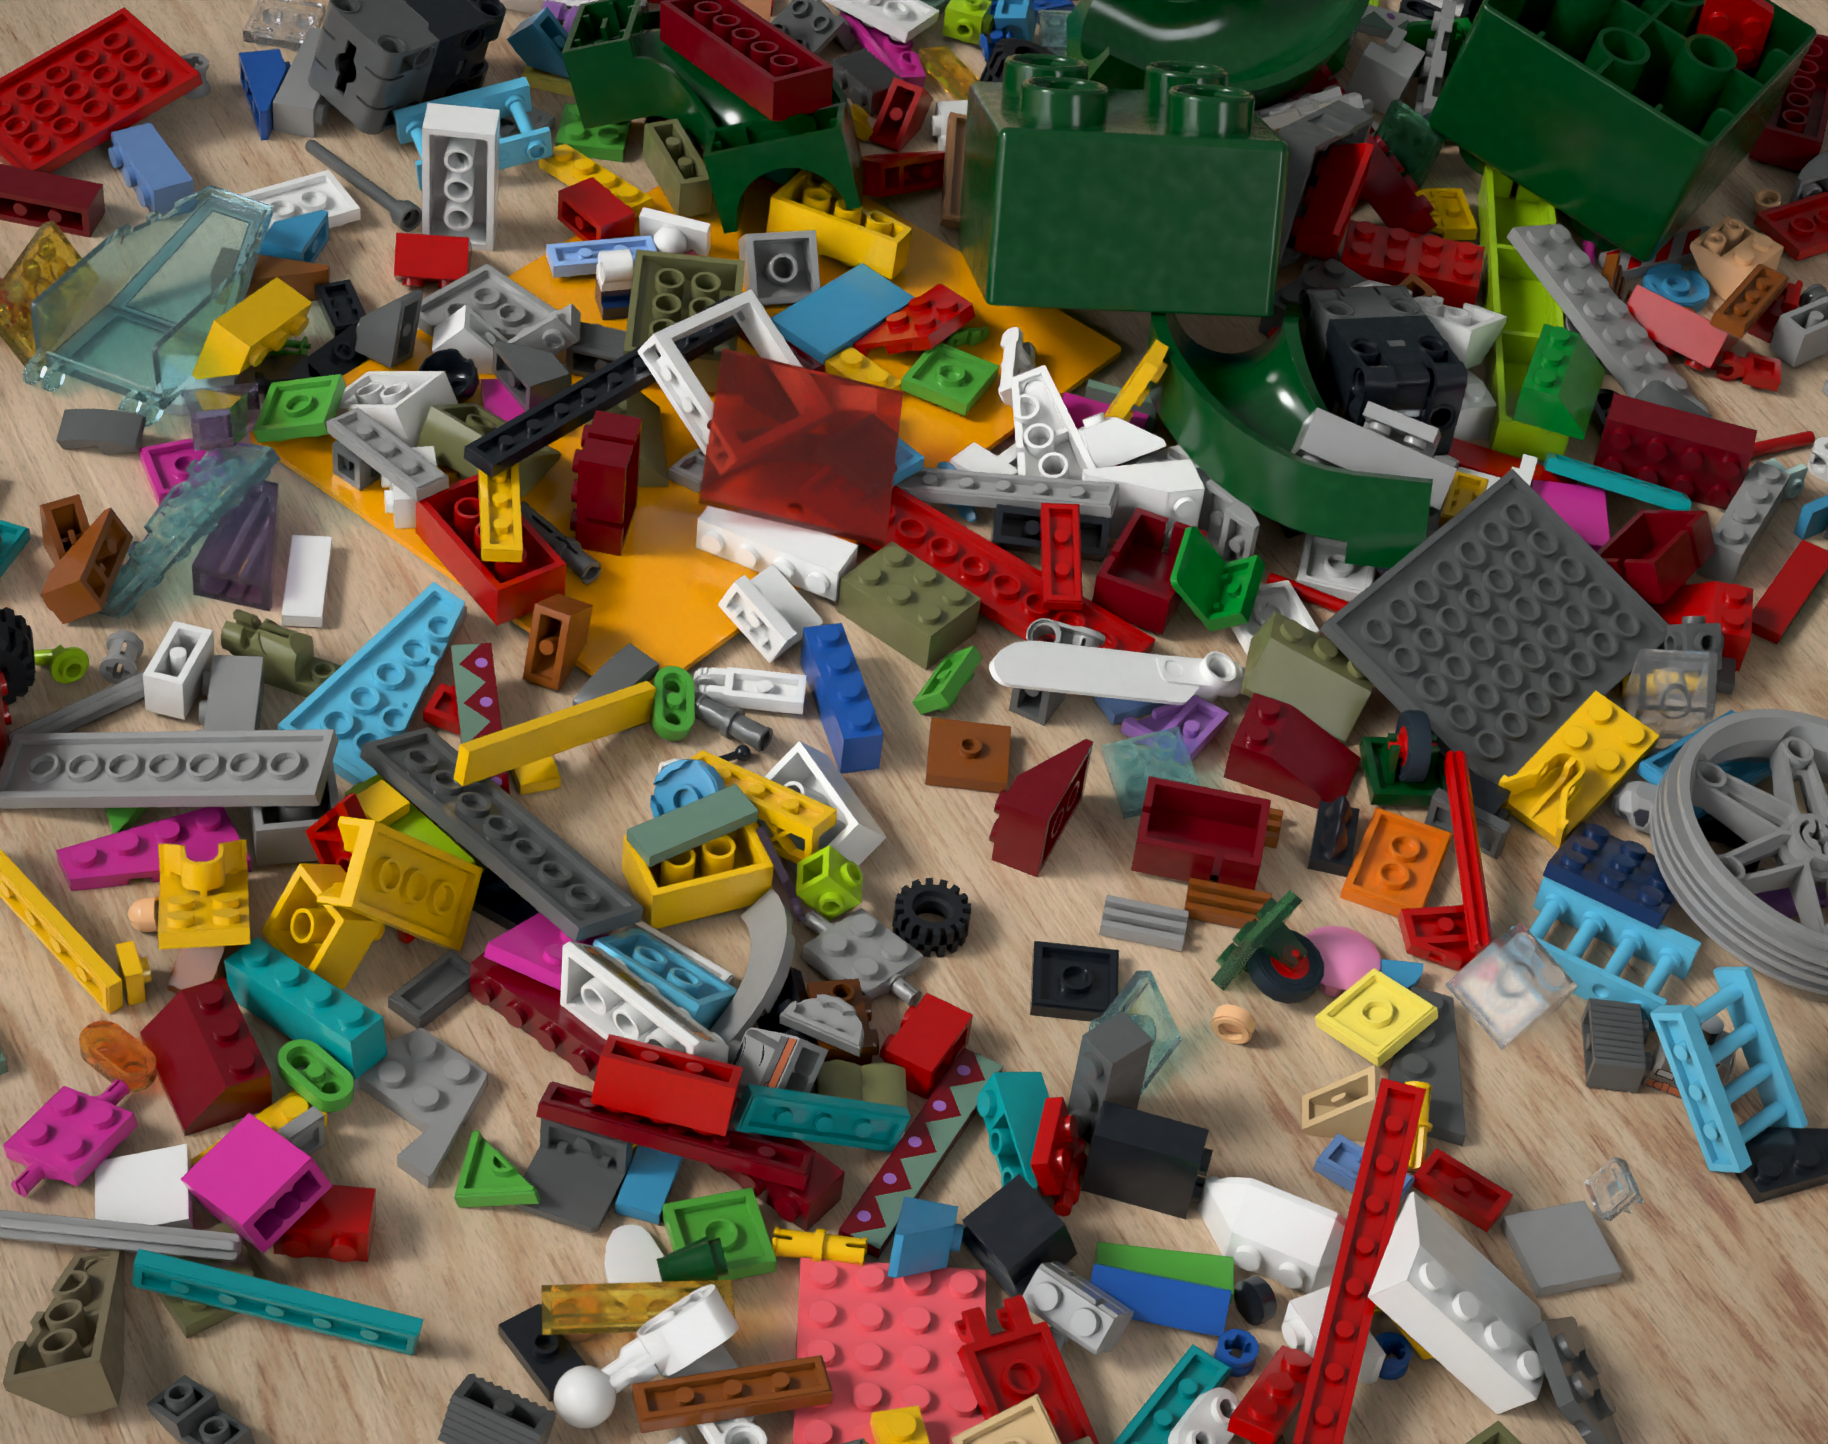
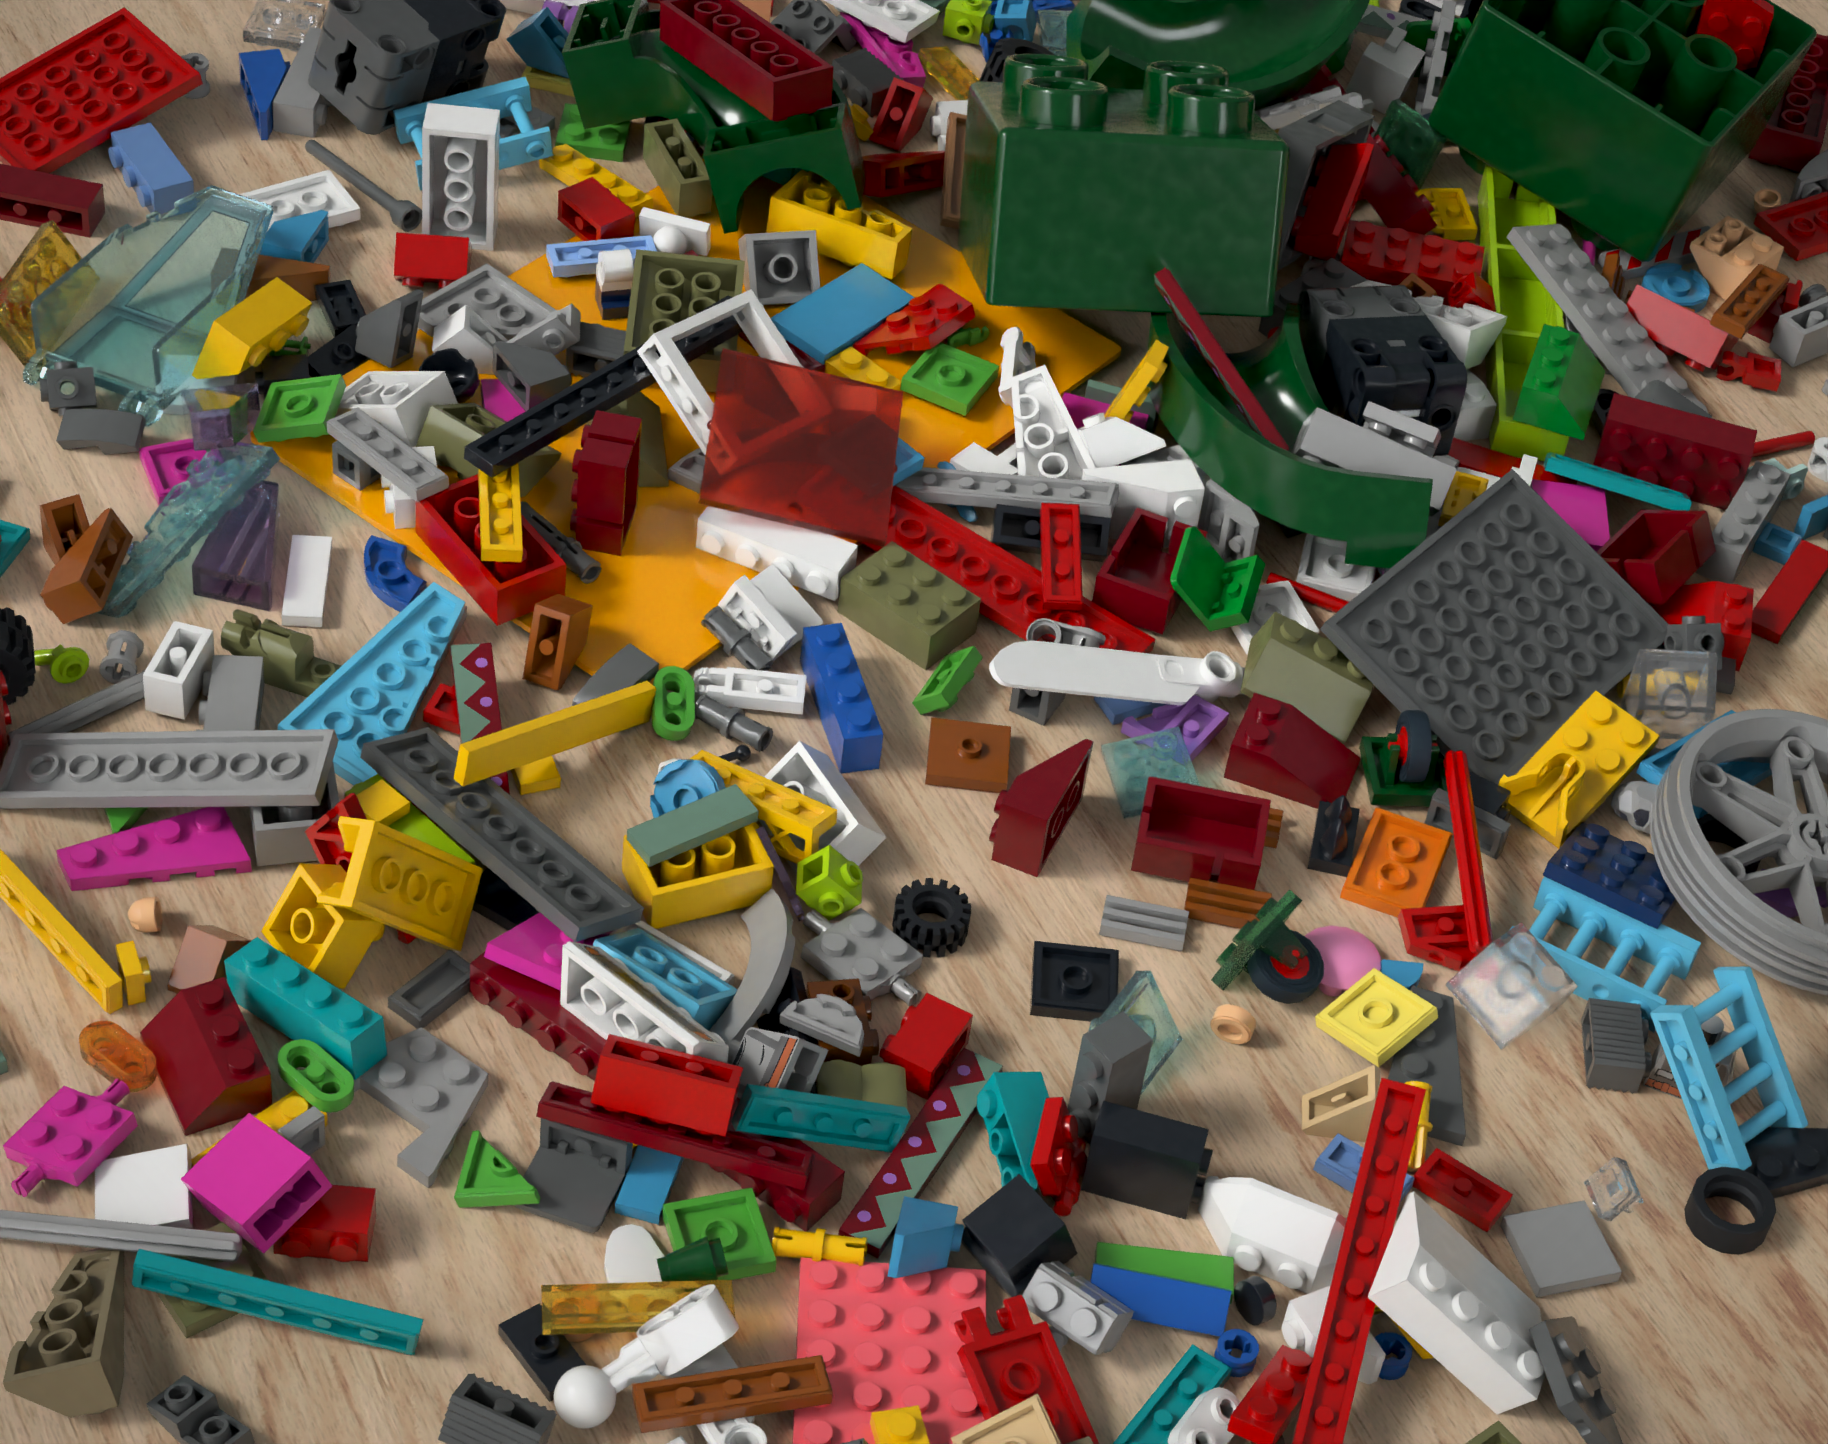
(68, 372): none -> dark grey brick
(203, 899): yellow plate -> none
(388, 574): none -> blue tile
(736, 641): none -> dark grey pin
(1216, 358): none -> dark red tile
(1471, 290): none -> red brick
(1722, 1234): none -> black tyre
(1776, 543): none -> dark azure tile

